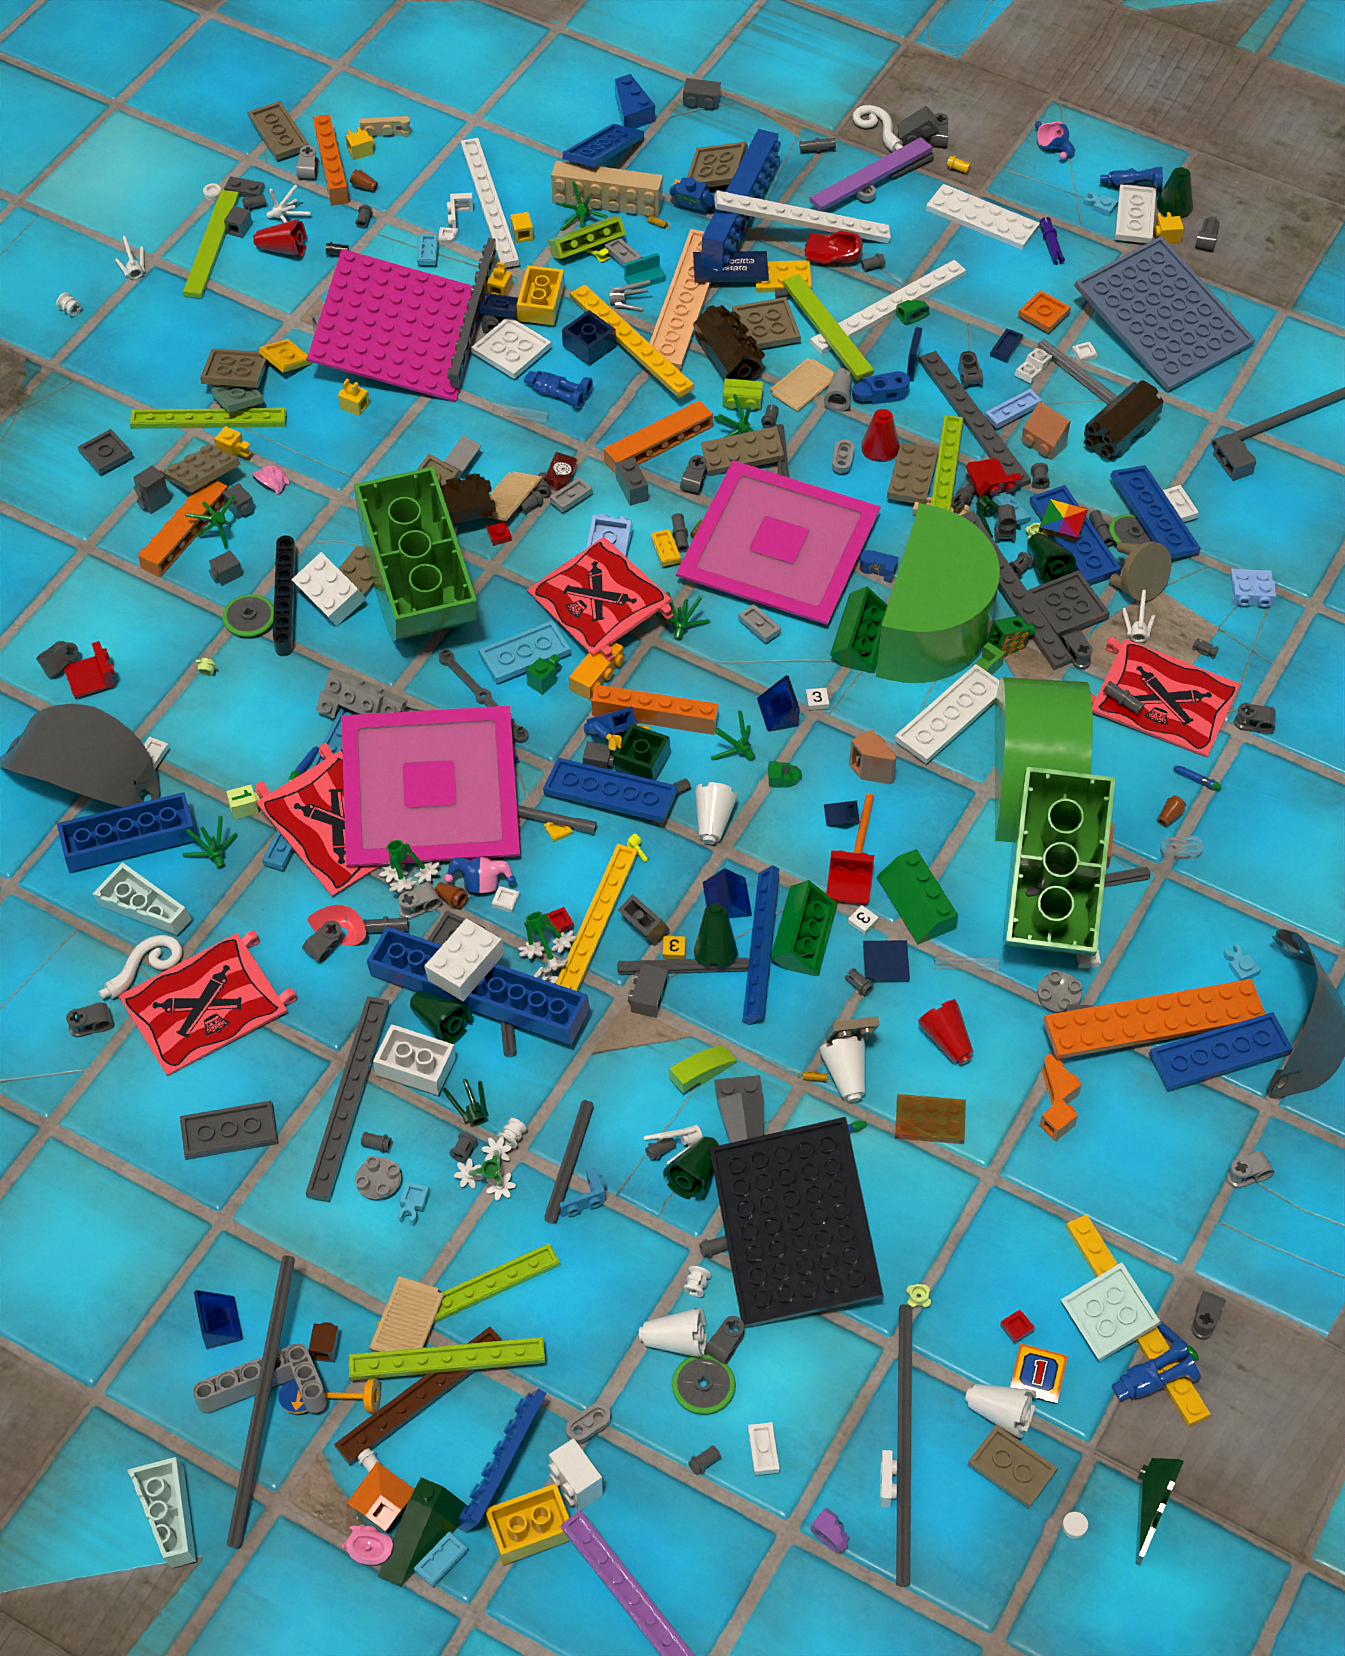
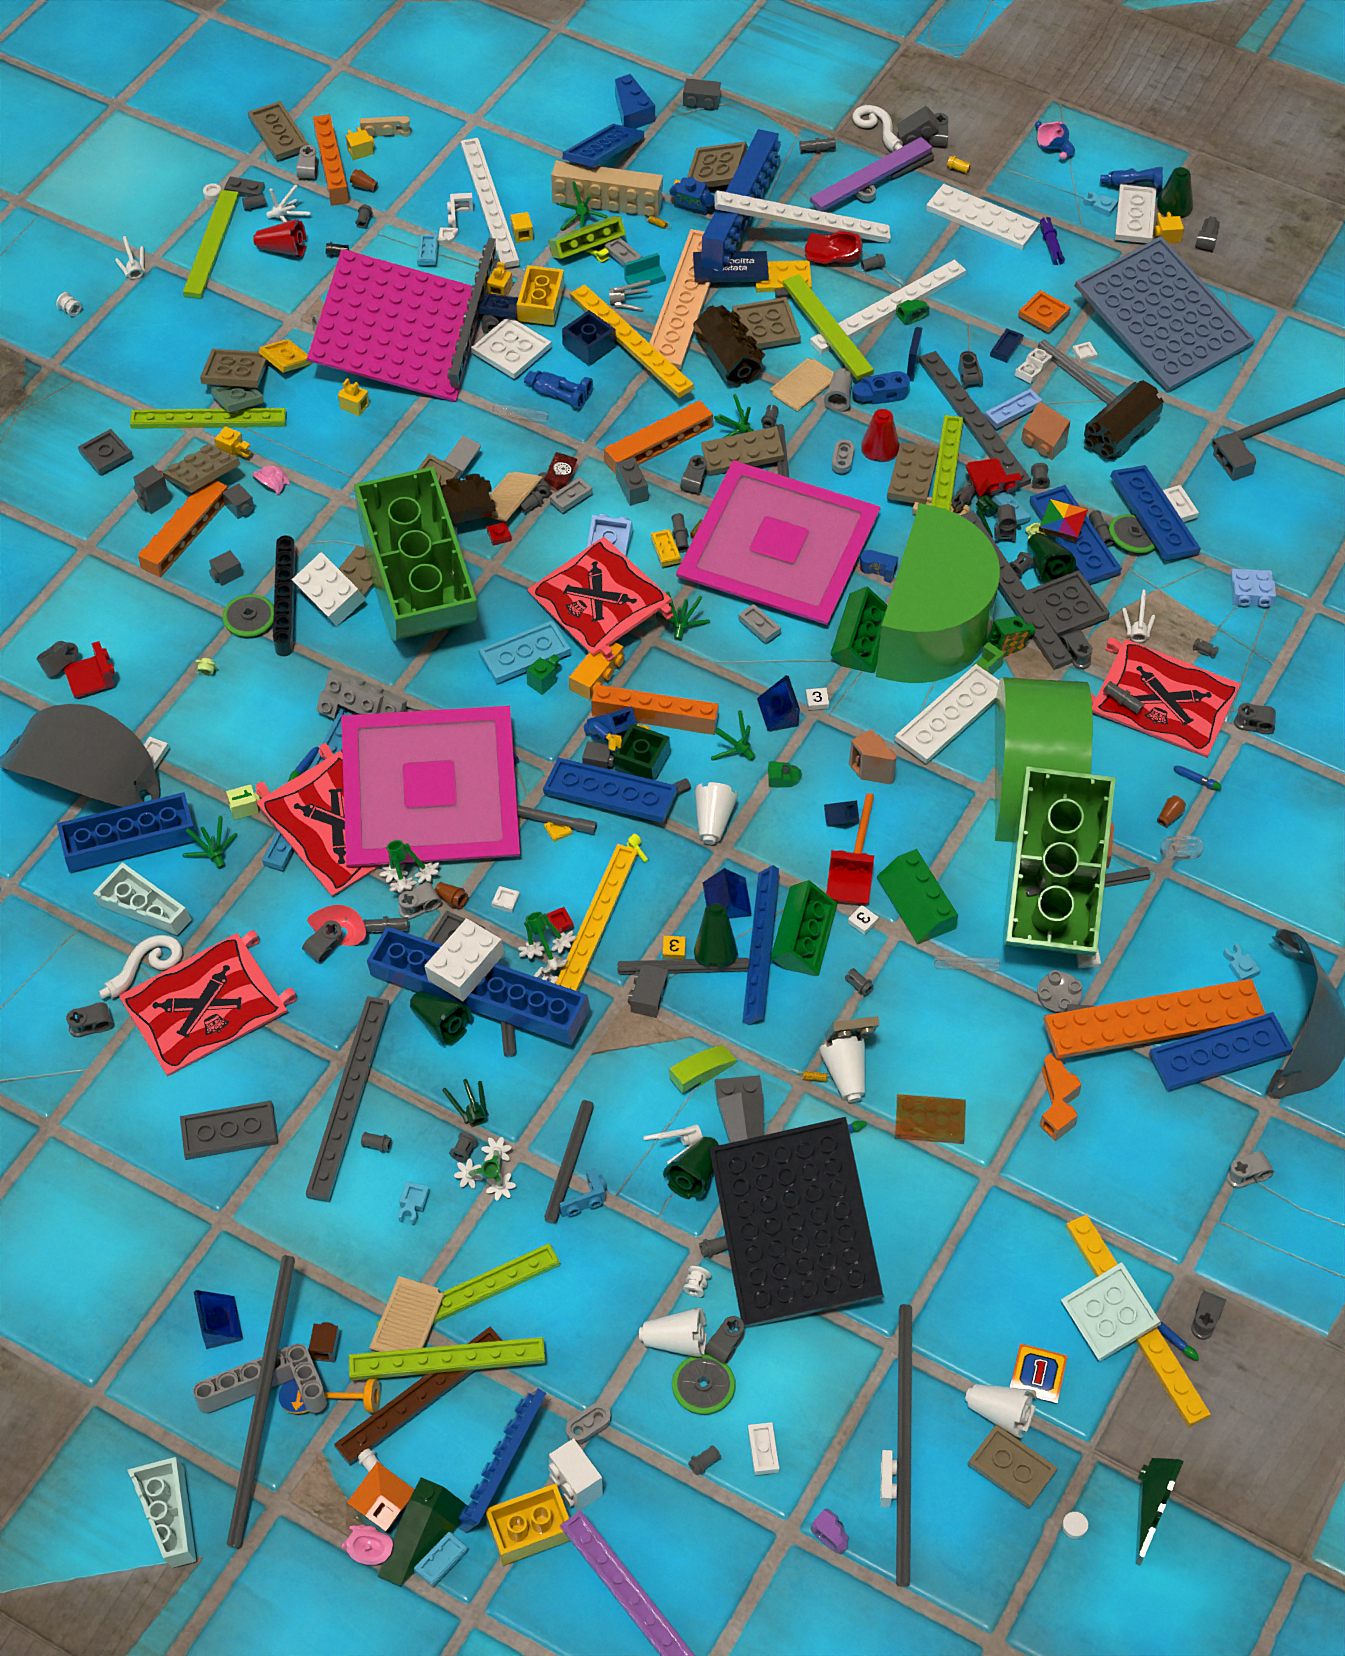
(216, 519): green plant -> none
(238, 222): dark grey brick -> none
(378, 1177): light grey dish -> none
(414, 1059): white brick -> none
(446, 657): dark grey piece -> none
(479, 874): piece -> none
(512, 1132): white bush -> none
(643, 919): dark grey brick -> none
(660, 1147): dark grey pin -> none
(748, 393): lime brick -> none
(886, 961): dark blue tile -> none
(918, 1289): yellowish green plate -> none
(948, 1031): red cone -> none
(1017, 1326): red plate -> none
(1144, 569): dark tan piece -> none
(1144, 1378): blue piece -> none

